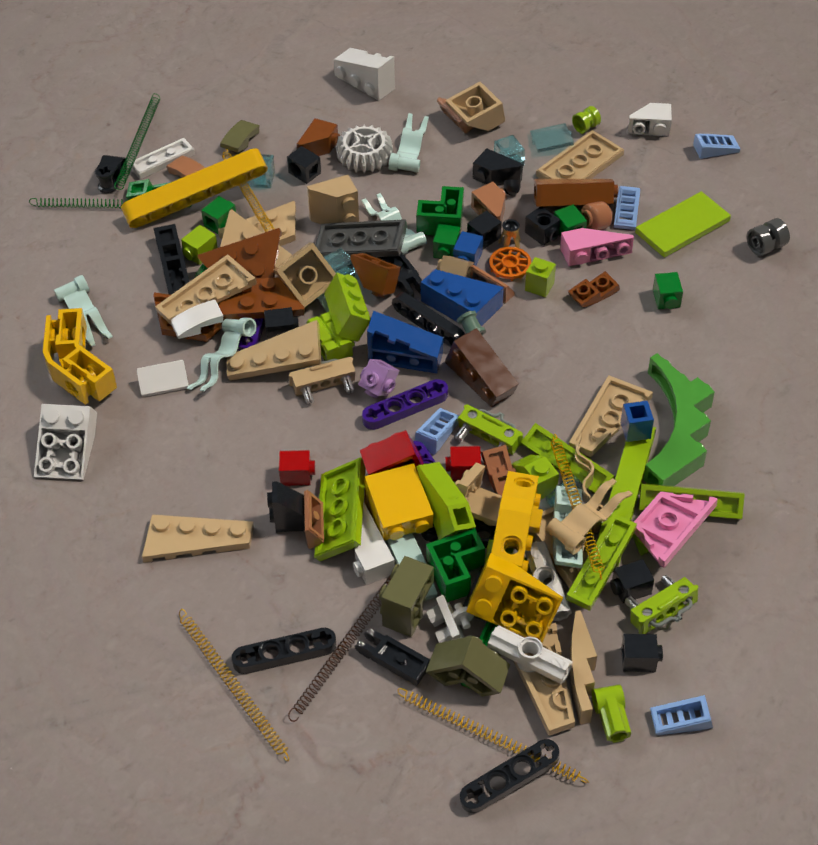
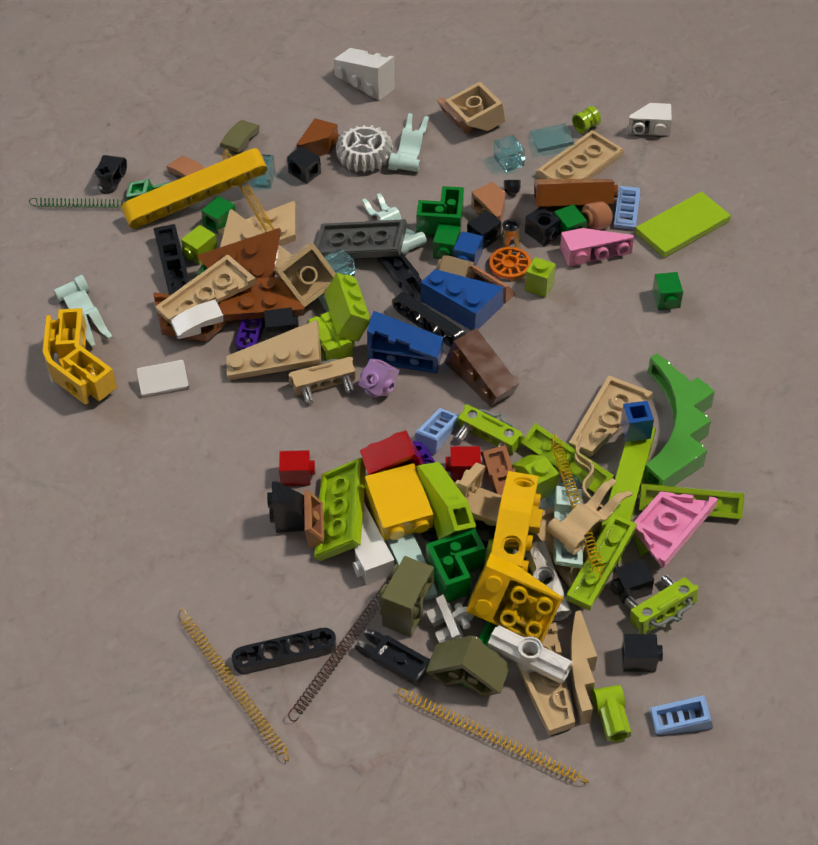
(64, 441): white slope -> none
(139, 130): green piece -> none
(161, 158): white tile -> none
(187, 535): tan wing -> none
(229, 344): light aqua flag -> none
(333, 201): tan slope -> none
(376, 274): dark orange slope -> none
(403, 401): dark purple beam -> none
(470, 322): sand green bush -> none
(496, 168): black slope -> none
(512, 779): black beam -> none
(592, 292): dark orange slope -> none
(710, 145): light blue slope -> none
(768, 236): dark grey wheel -> none

